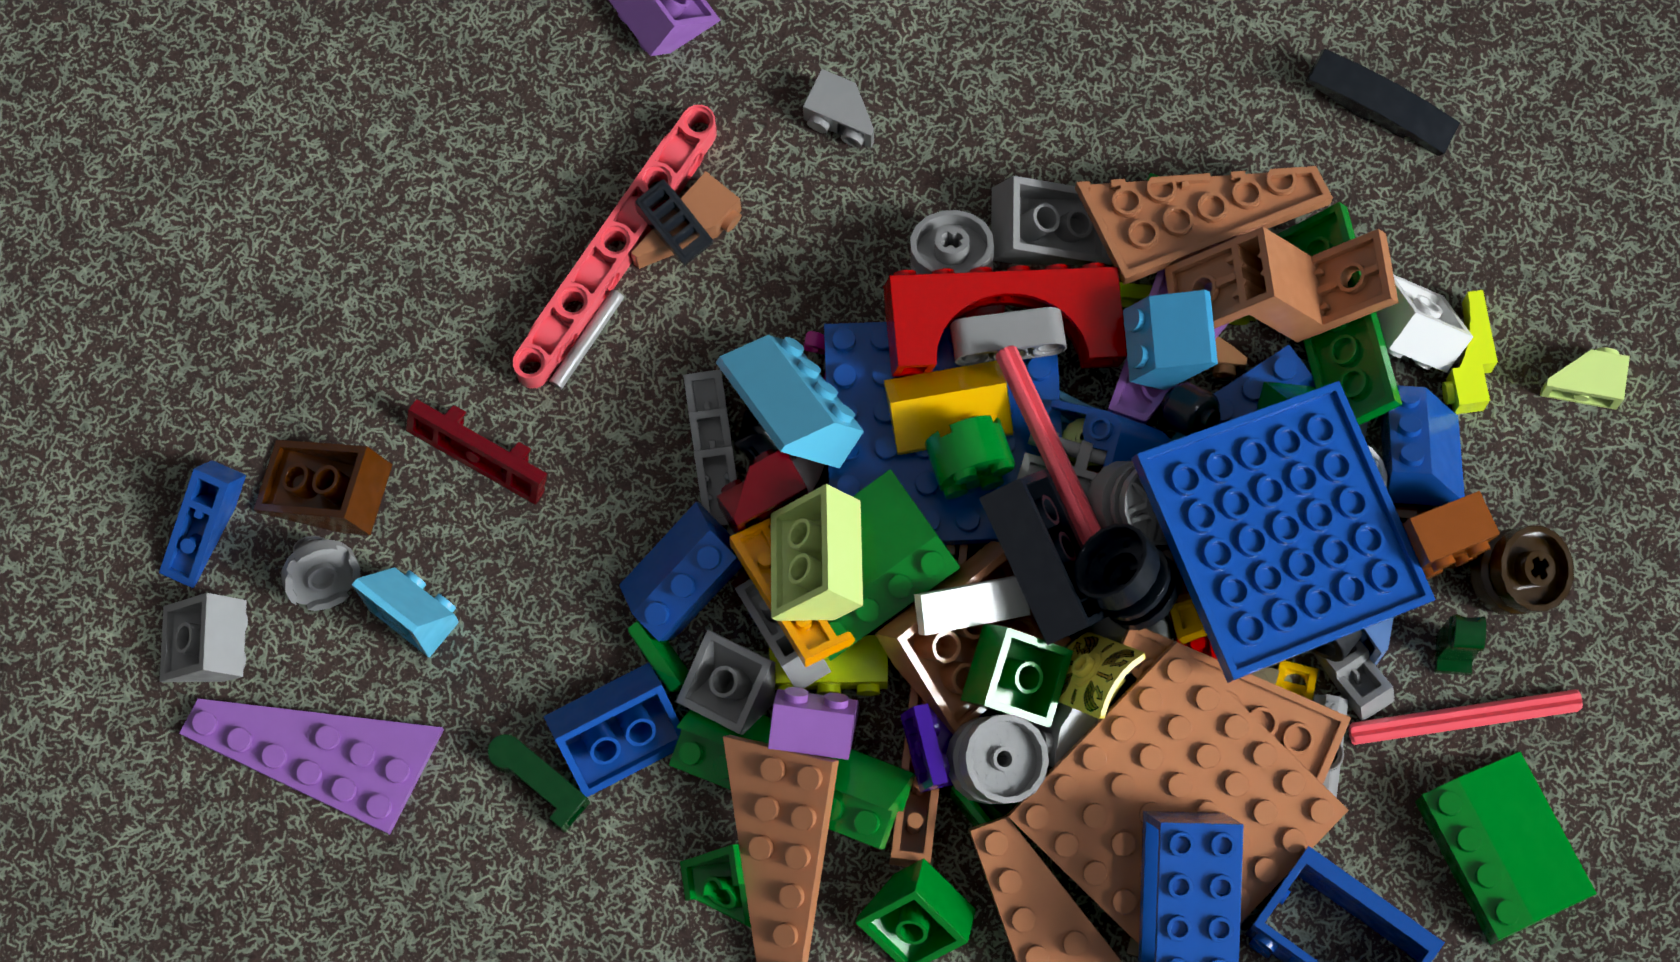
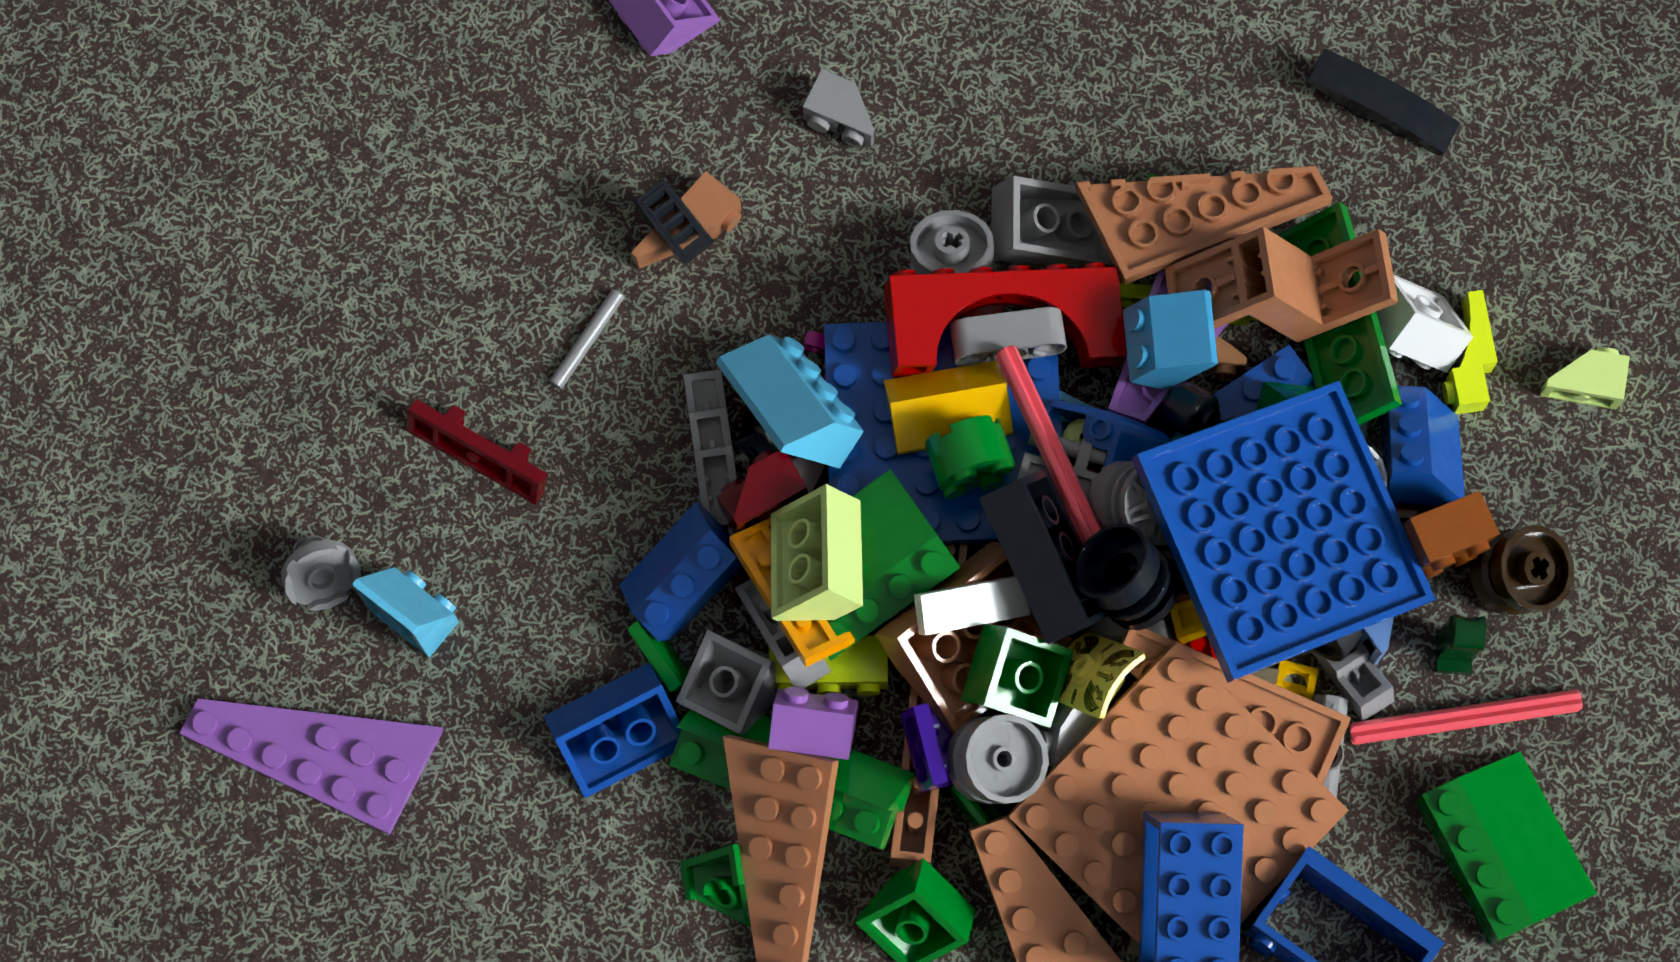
(201, 520): blue slope -> none
(203, 639): light grey slope -> none
(324, 485): reddish brown slope -> none
(514, 757): dark green leg -> none
(602, 269): coral beam -> none

